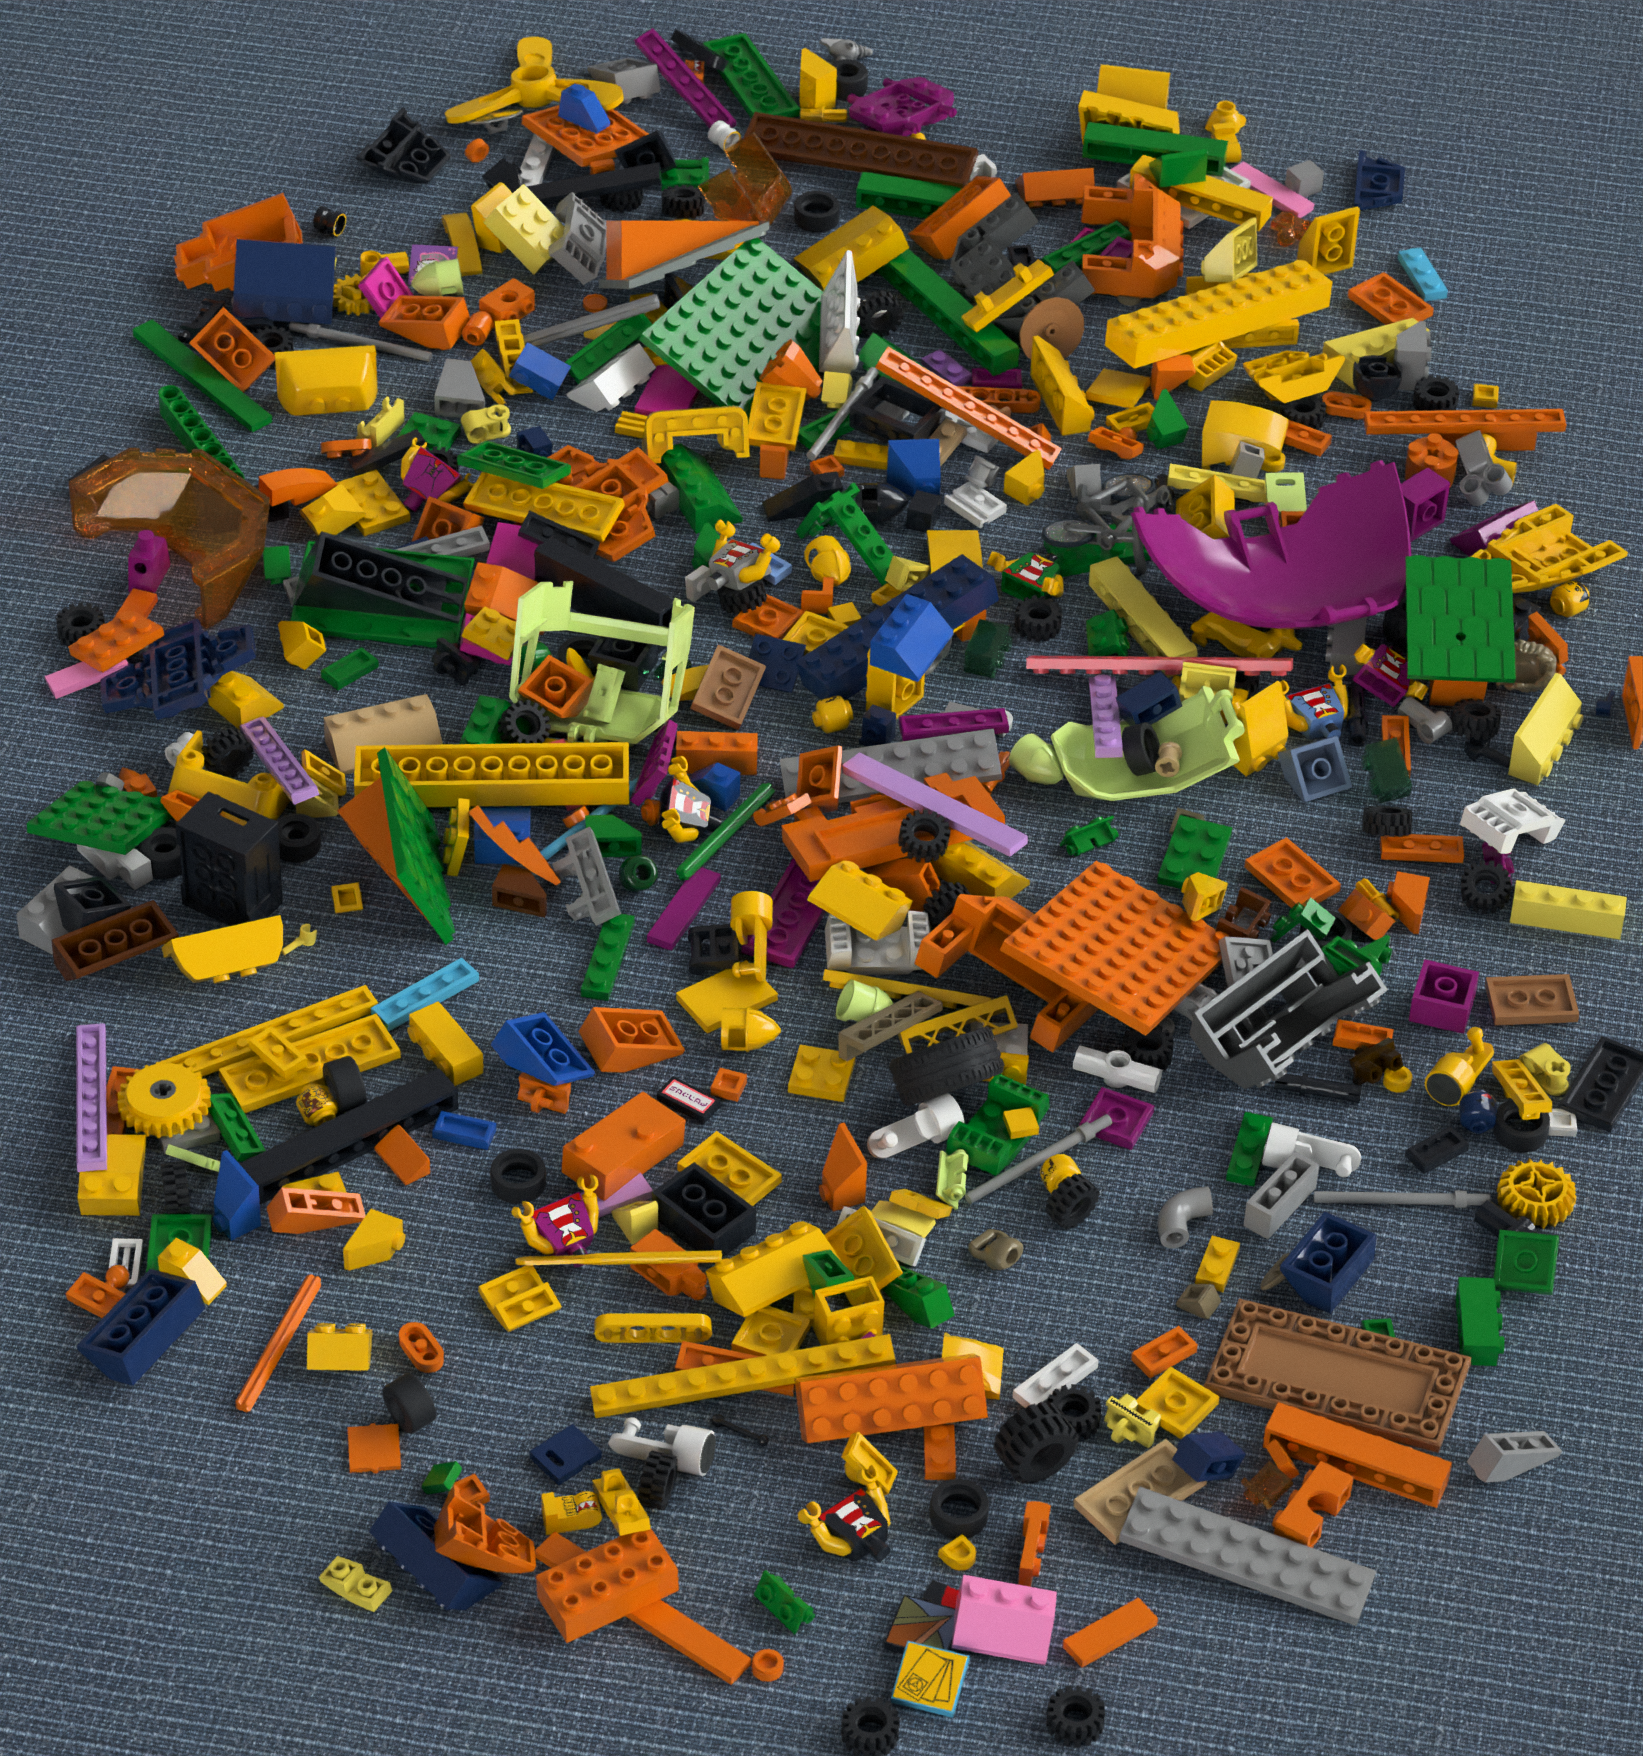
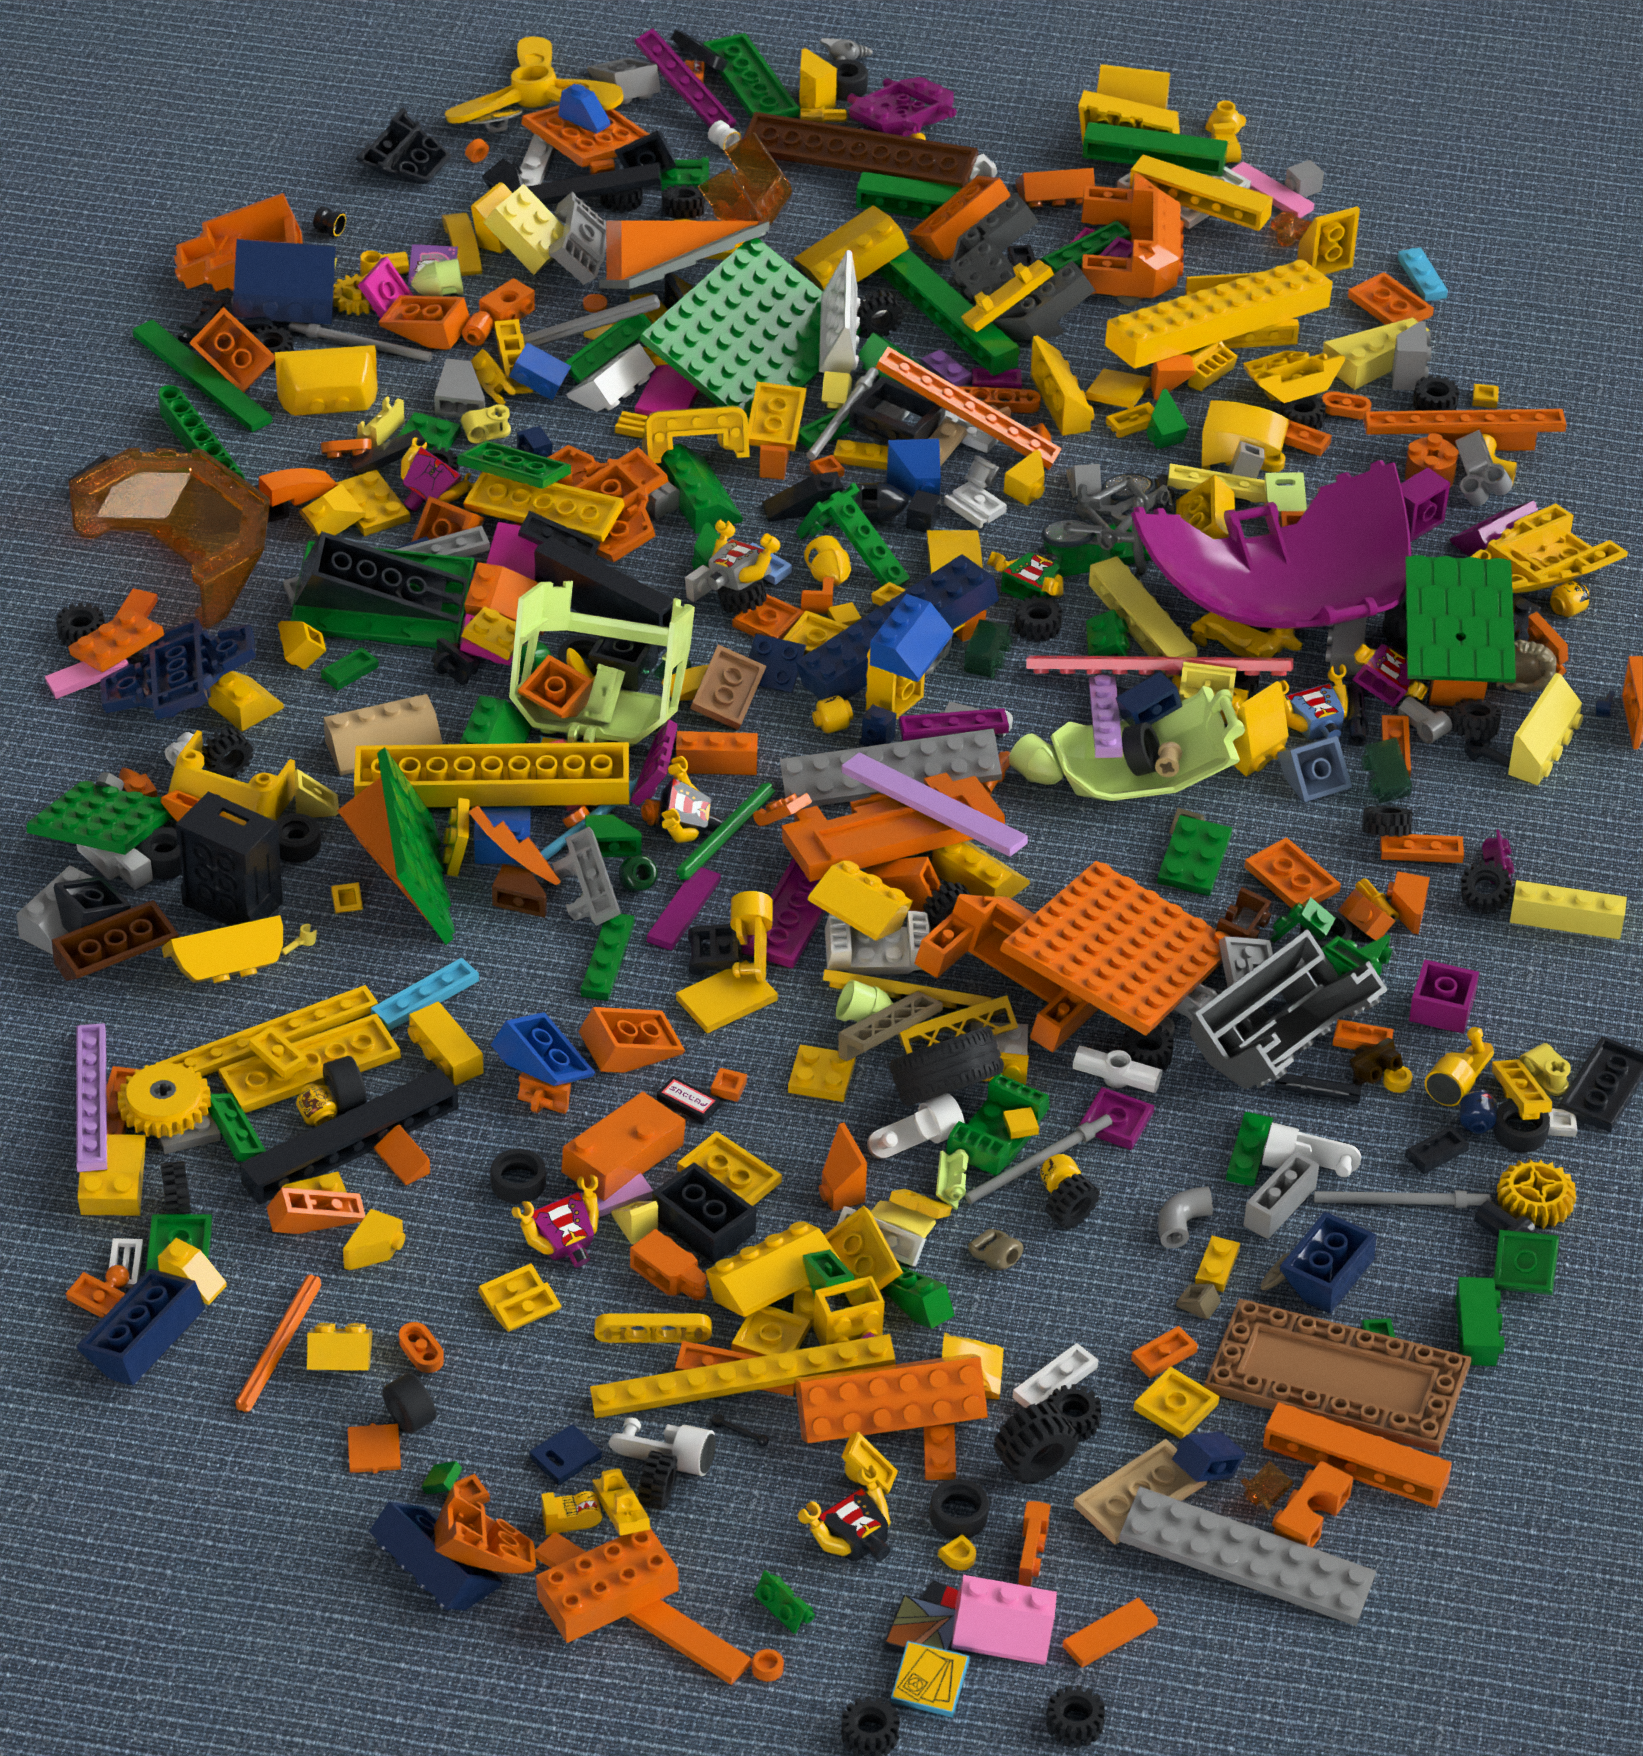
(148, 562): magenta torso -> none
(192, 1157): yellowish green piece -> none
(235, 1199): blue slope -> none
(276, 564): green slope -> none
(279, 760): lavender tile -> none
(323, 773): yellow slope -> none
(352, 1583): light yellow slope -> none
(464, 1130): blue tile -> none
(532, 715): black tyre -> none
(626, 1258): yellow piece -> none
(719, 784): blue slope -> none
(746, 1029): yellow helmet -> none
(792, 369): orange cone -> none
(816, 200): black tyre -> none
(820, 777): orange slope -> none
(905, 573): light yellow slope -> none
(926, 823): black tyre -> none
(1054, 321): medium nougat piece -> none
(1096, 830): green hinge -> none
(1122, 443): orange plate -> none
(1128, 1423): light yellow hips -> none
(1180, 168): green slope -> none
(1202, 895): yellow slope -> none
(1232, 255): light yellow slope -> none
(1282, 1459): orange tile -> none
(1376, 377): black cylinder -> none
(1378, 182): dark blue wing -> none
(1505, 815): white plate -> none
(1510, 1454): light grey slope -> none
(1531, 999): medium nougat plate -> none

